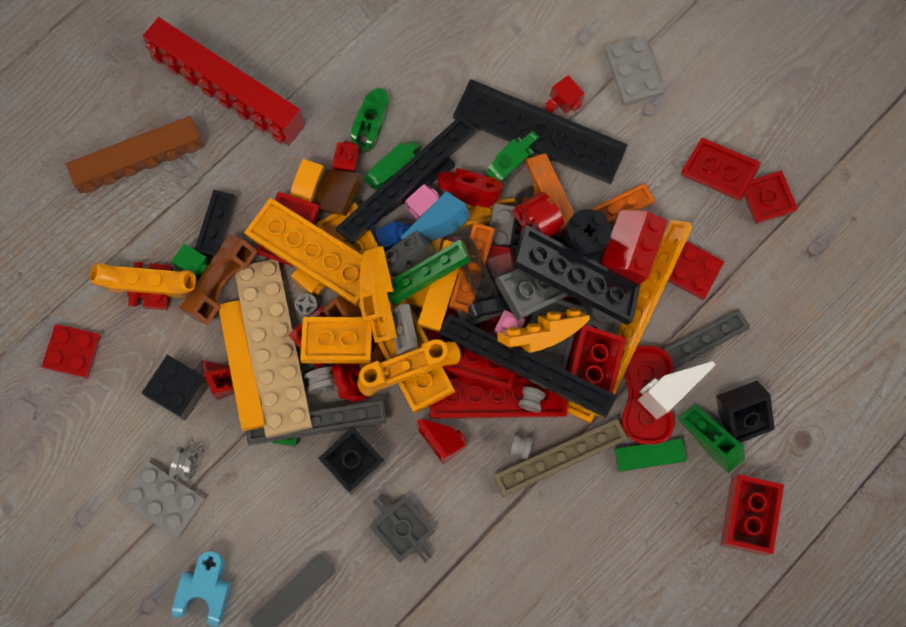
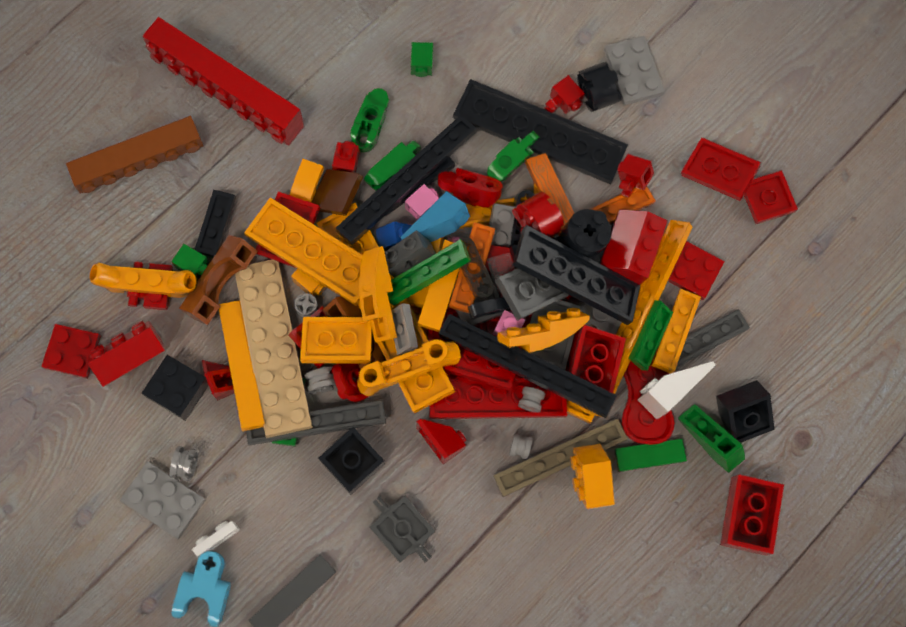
(125, 352): none -> red brick
(224, 532): none -> white plate
(421, 59): none -> green brick
(593, 476): none -> light orange brick
(599, 86): none -> black brick
(634, 173): none -> red brick
(651, 335): none -> green tile
(676, 331): none -> light orange tile

